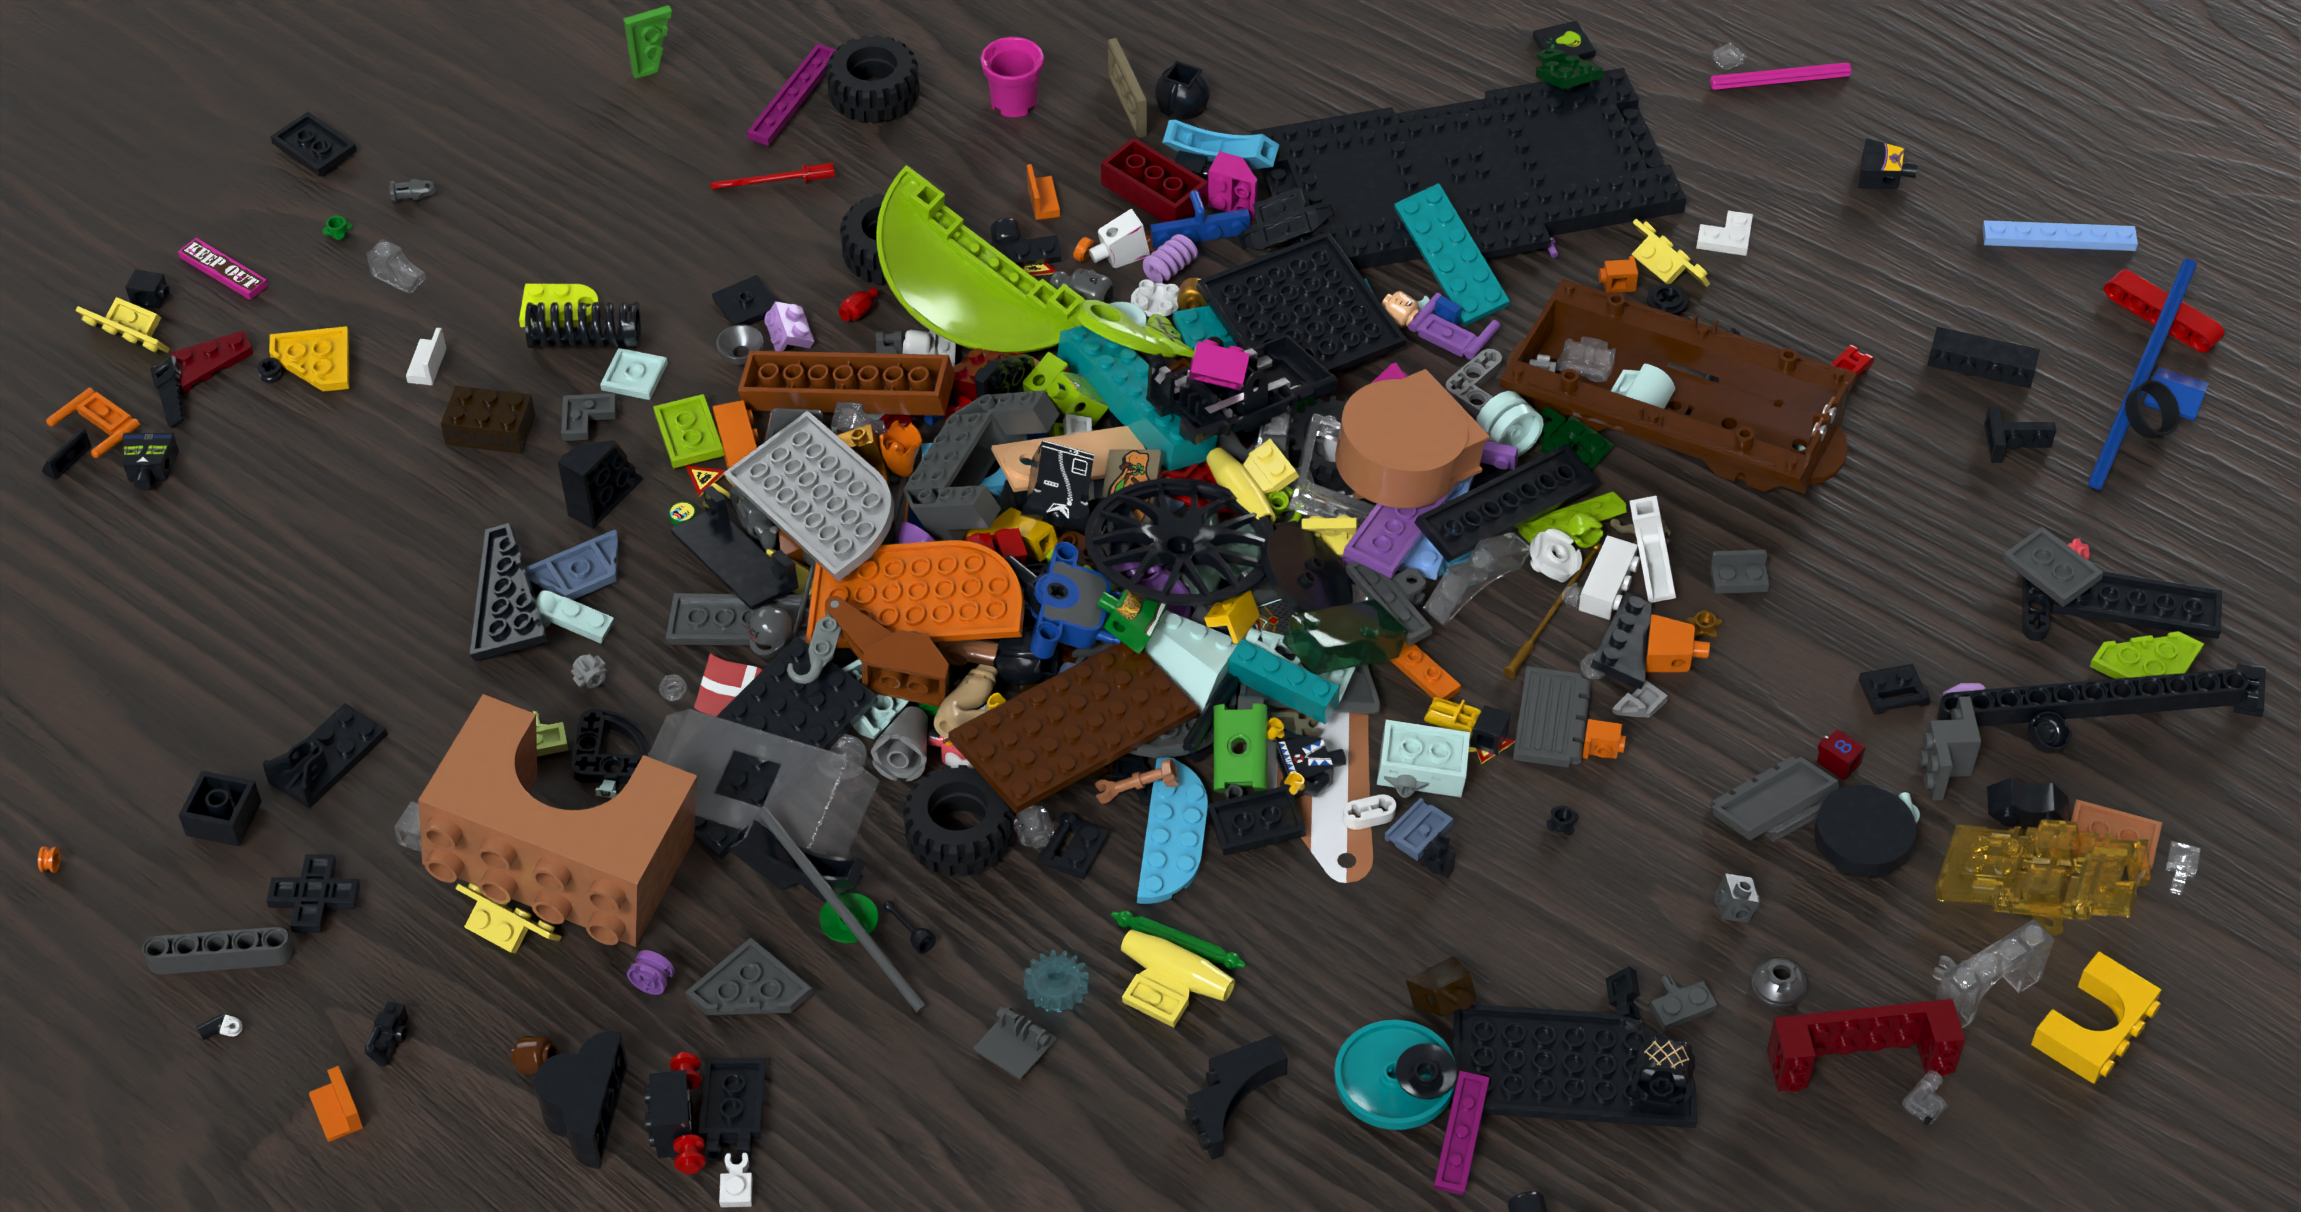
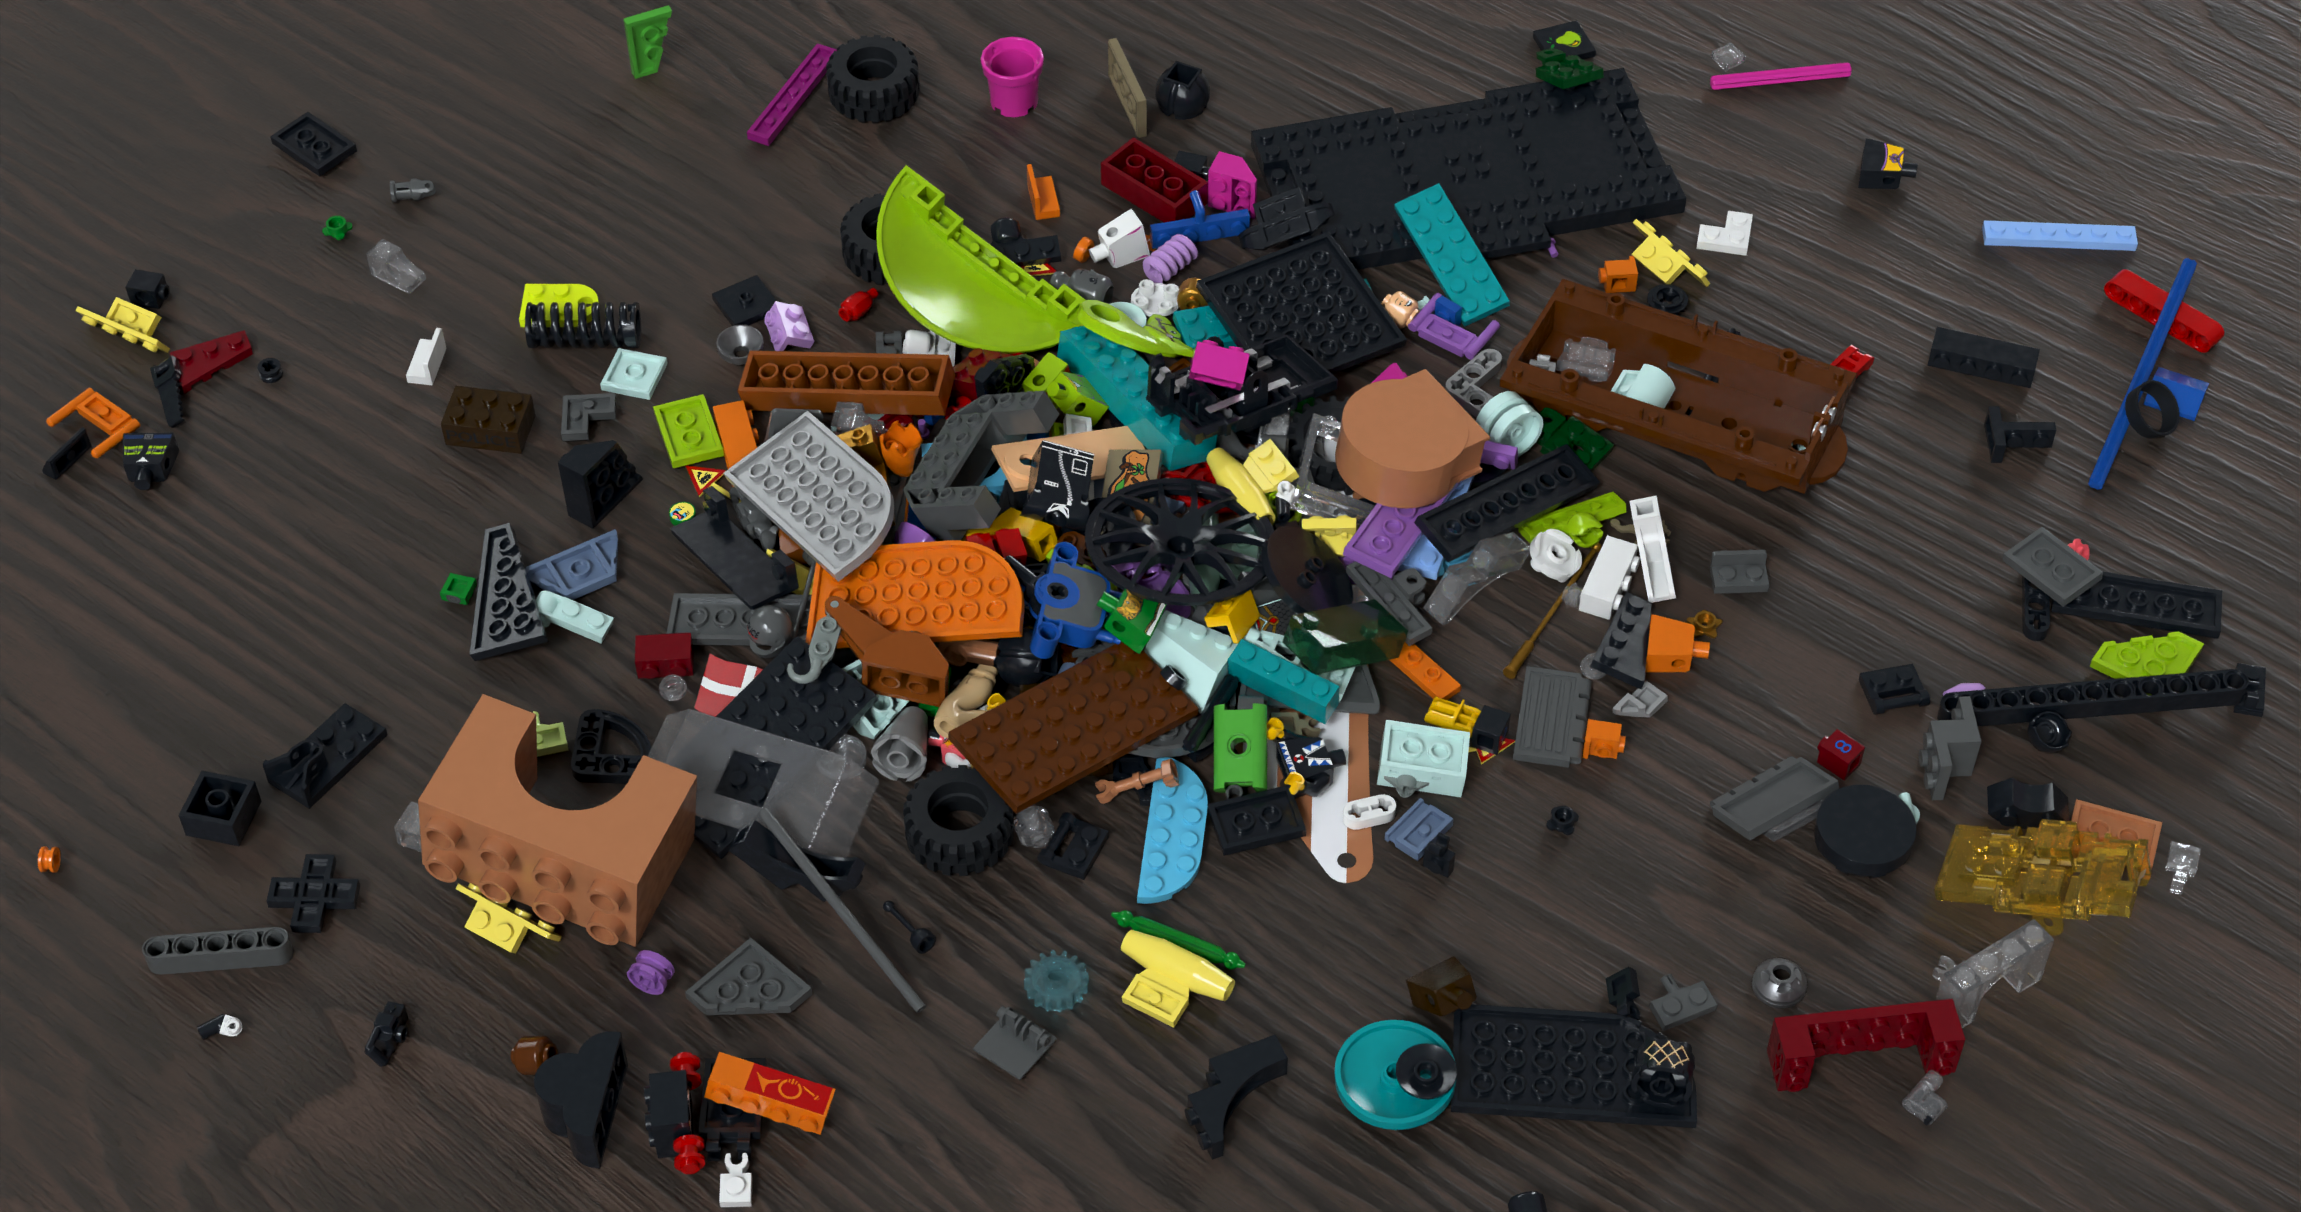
(223, 268): tile -> none
(315, 356): yellow plate -> none
(335, 1107): orange panel -> none
(458, 589): none -> green plate
(589, 671): light grey gear -> none
(607, 789): light aqua piece -> none
(664, 655): none -> dark red brick
(769, 1093): none -> orange brick
(809, 172): red piece -> none
(860, 907): green dish -> none
(922, 428): none -> medium lavender piece
(1173, 677): none -> black tile
(1256, 150): medium azure arch -> none
(1283, 500): none -> arm
(1461, 1133): magenta plate -> none
(1736, 898): dark grey brick -> none
(2090, 1051): yellow arch -> none

